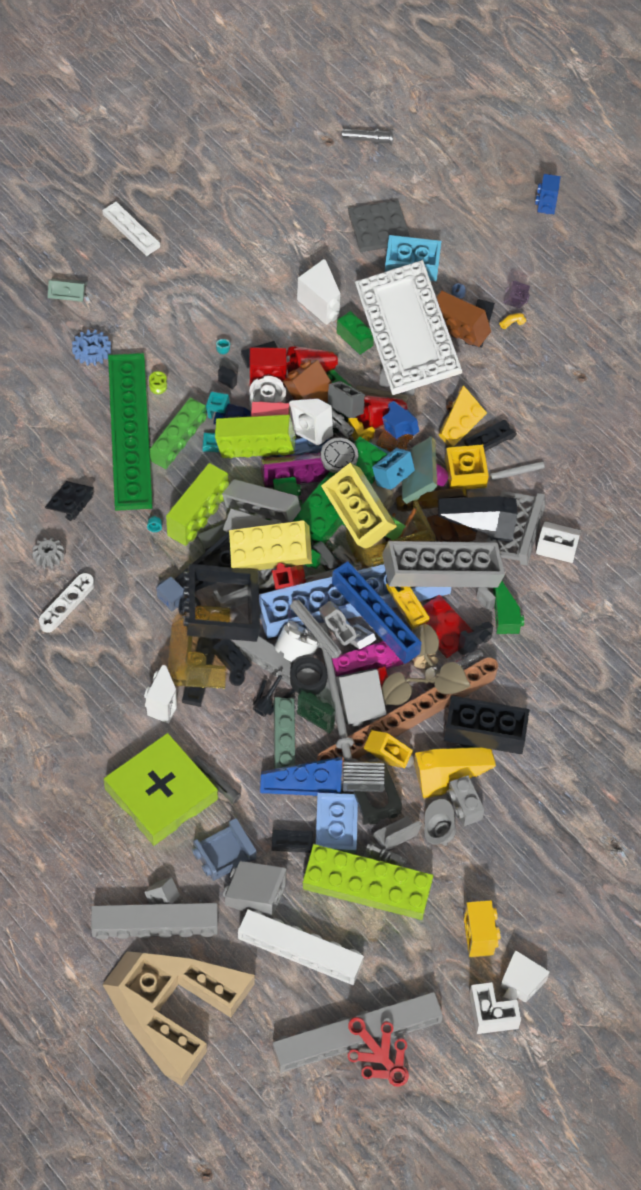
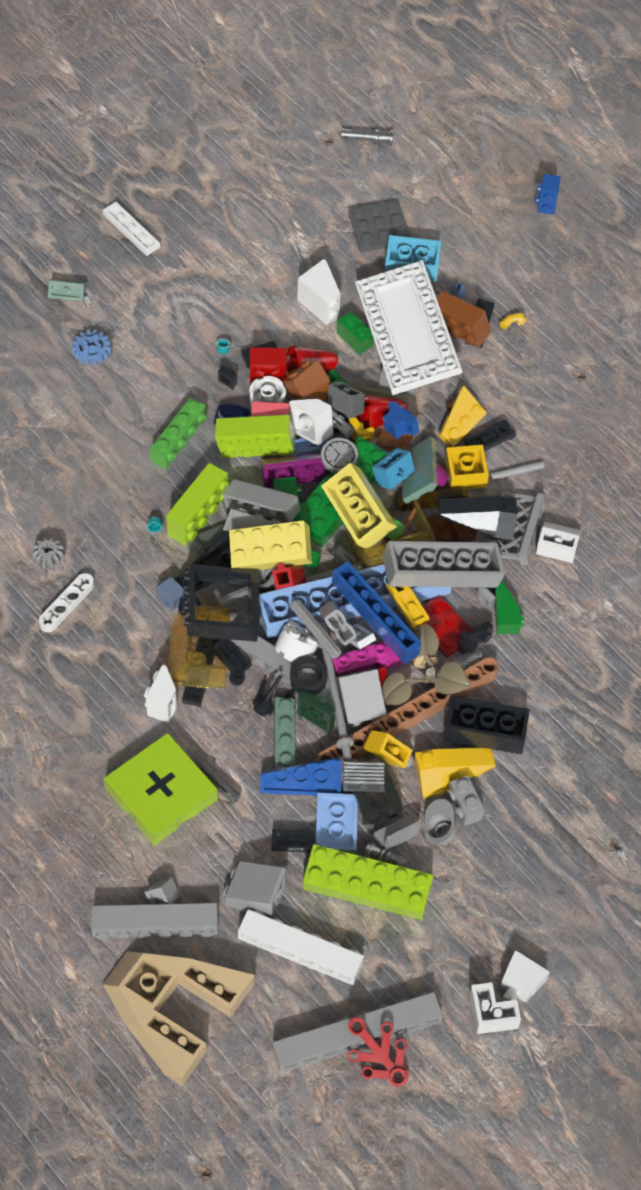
(71, 499): black hinge -> none
(129, 432): green plate -> none
(159, 378): lime wheel -> none
(210, 443): teal tile -> none
(217, 403): teal panel -> none
(224, 850): sand blue panel -> none
(327, 559): dark grey beam -> none
(480, 928): yellow brick -> none
(517, 294): clear purple brick -> none

